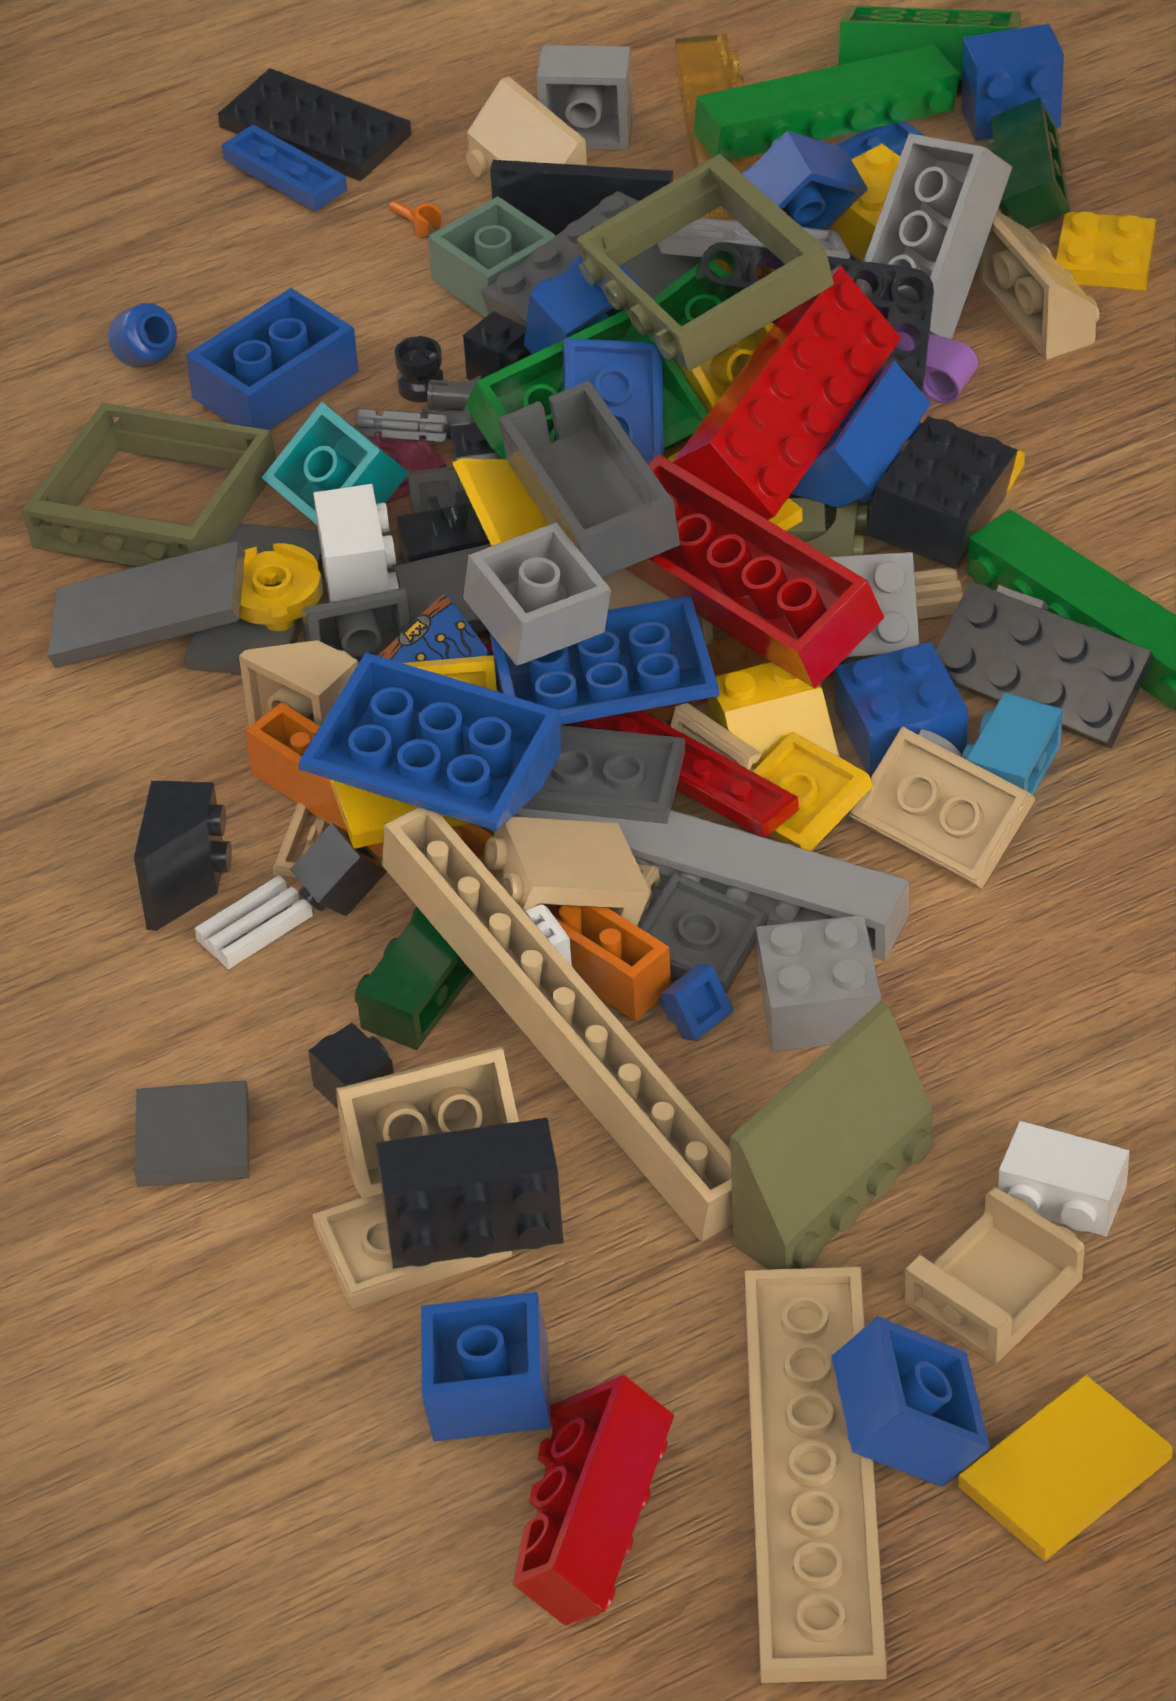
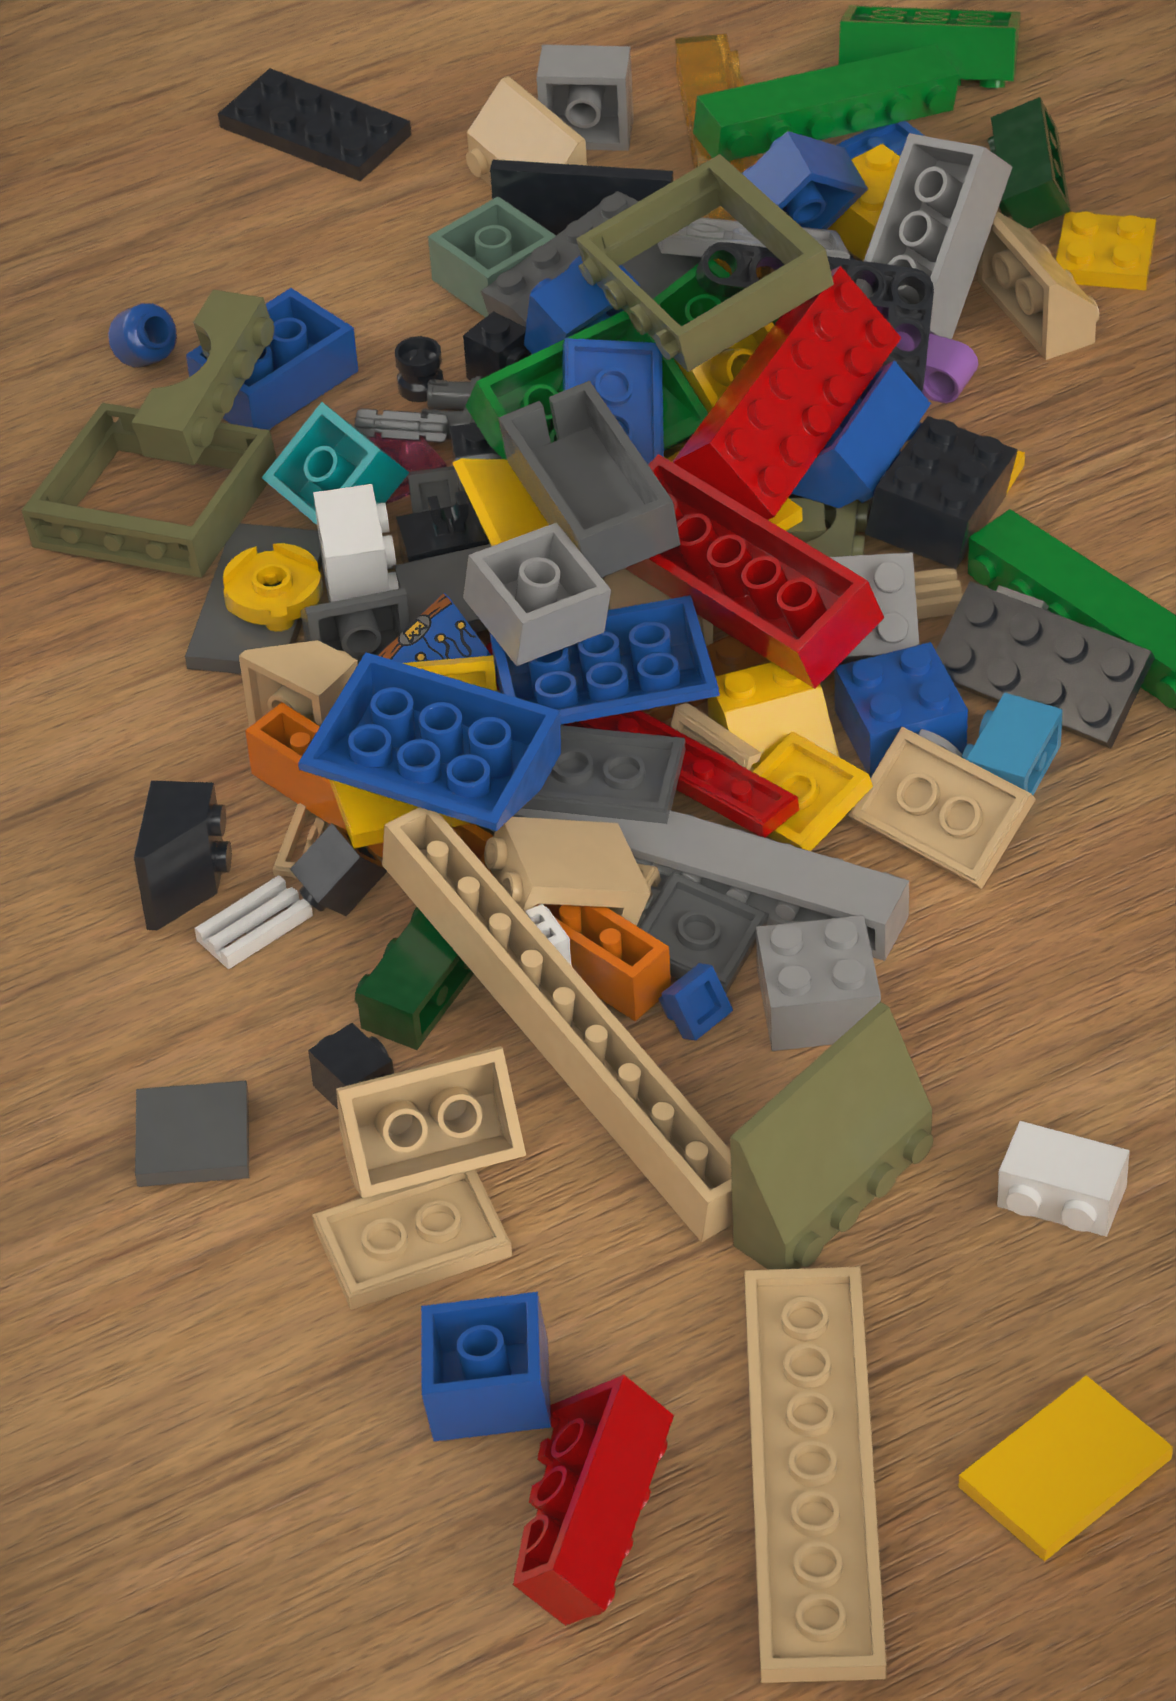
(147, 604): dark grey tile -> none
(182, 417): none -> olive arch
(284, 167): blue plate -> none
(421, 216): orange hand -> none
(470, 1192): black brick -> none
(909, 1402): blue brick -> none
(997, 1277): tan panel -> none
(1008, 71): blue brick -> none

